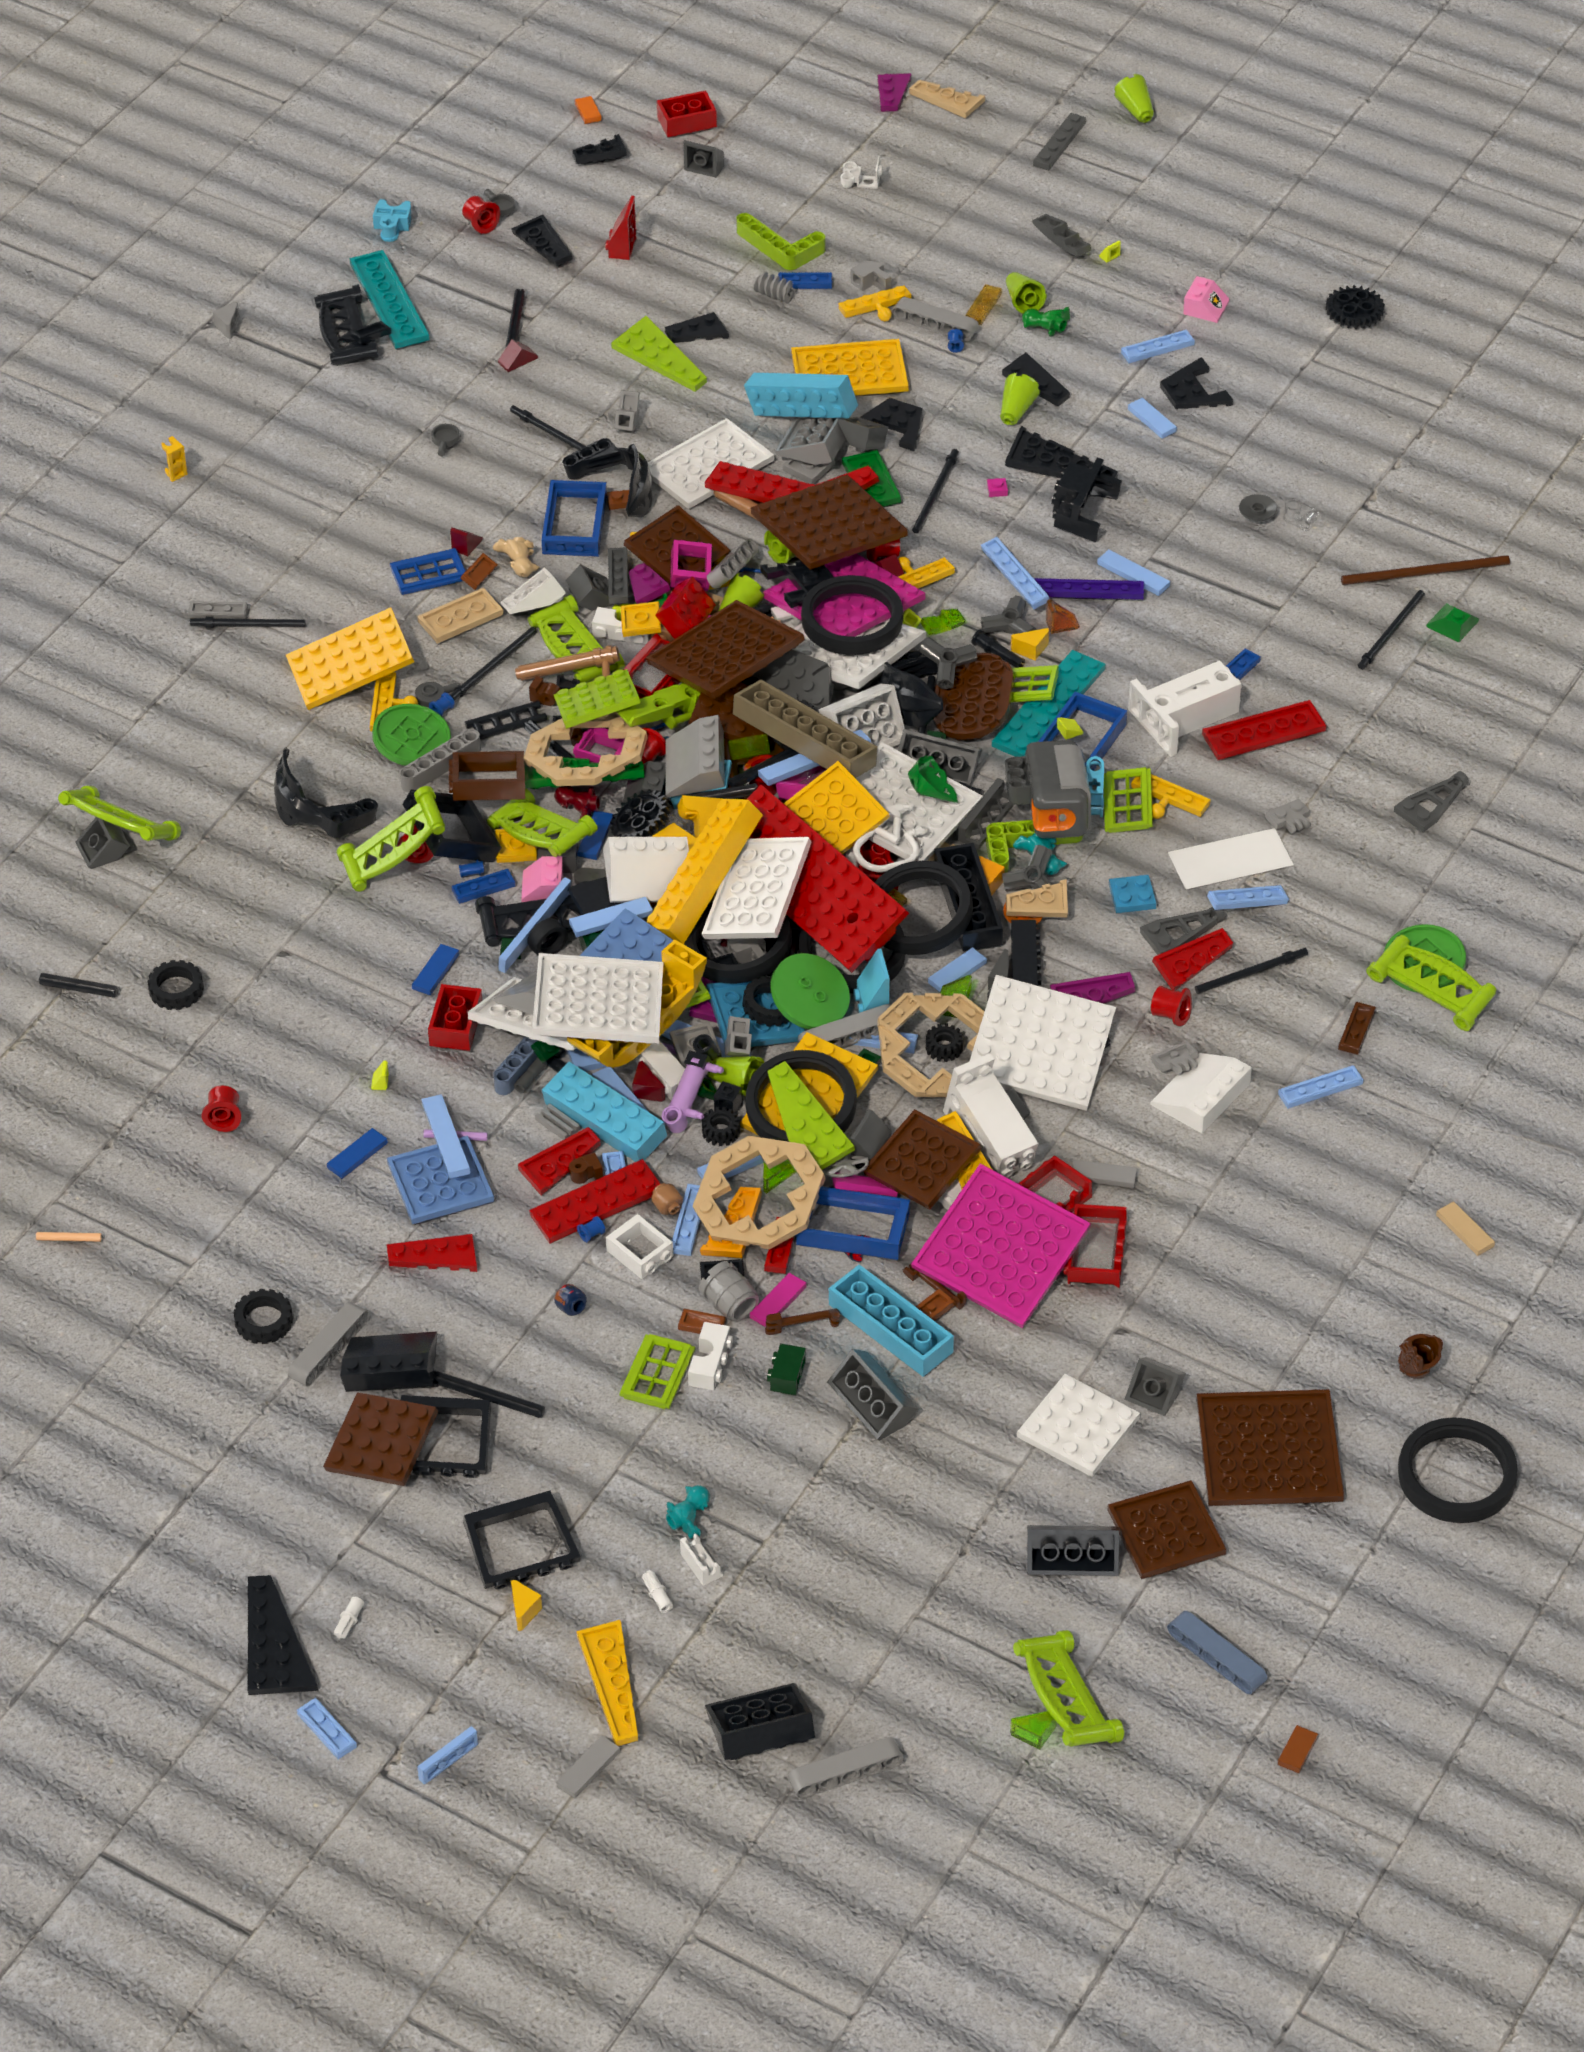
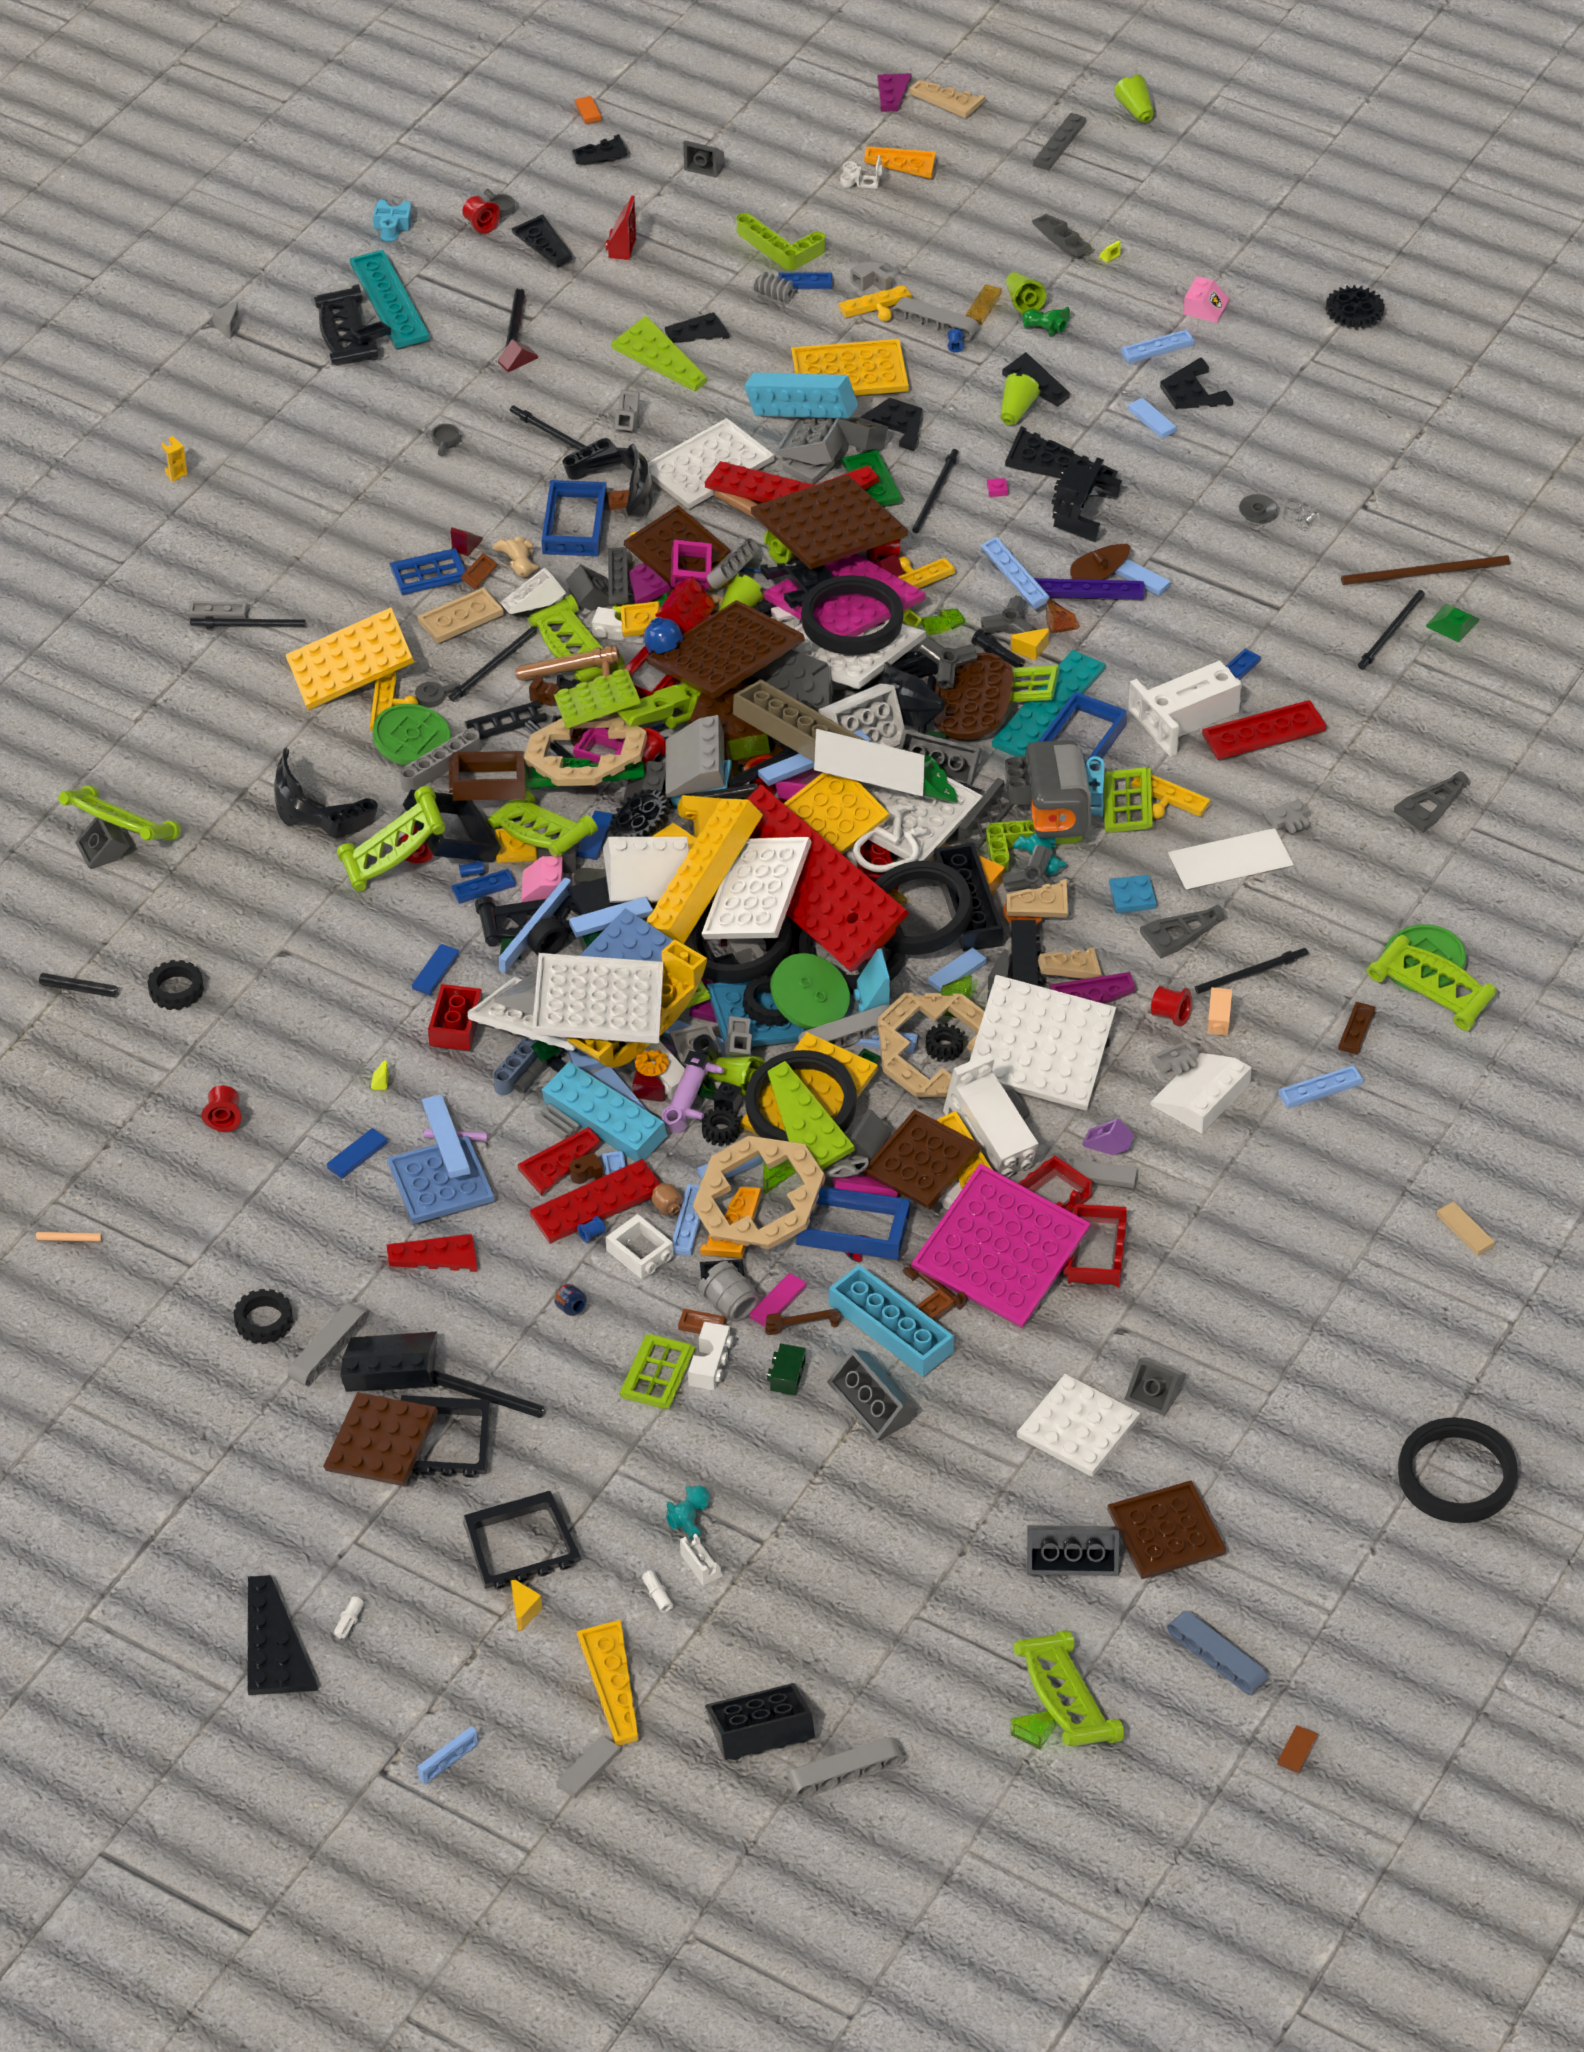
(326, 1728): light blue tile -> none
(442, 704): blue bush -> none
(582, 801): dark red animal -> none
(649, 1068): none -> light orange gear
(662, 635): none -> blue cylinder
(686, 113): red brick -> none
(779, 1256): red plate -> none
(869, 762): none -> white sticker
(908, 161): none -> light orange wing
(1068, 728): neon yellow slope -> none
(1074, 964): none -> tan wing
(1100, 563): none -> reddish brown shield
(1109, 1137): none -> medium lavender slope
(1189, 959): red wing -> none
(1219, 1011): none -> light nougat slope
(1247, 897): light blue tile -> none
(1269, 1447): reddish brown plate -> none
(1418, 1359): reddish brown helmet -> none

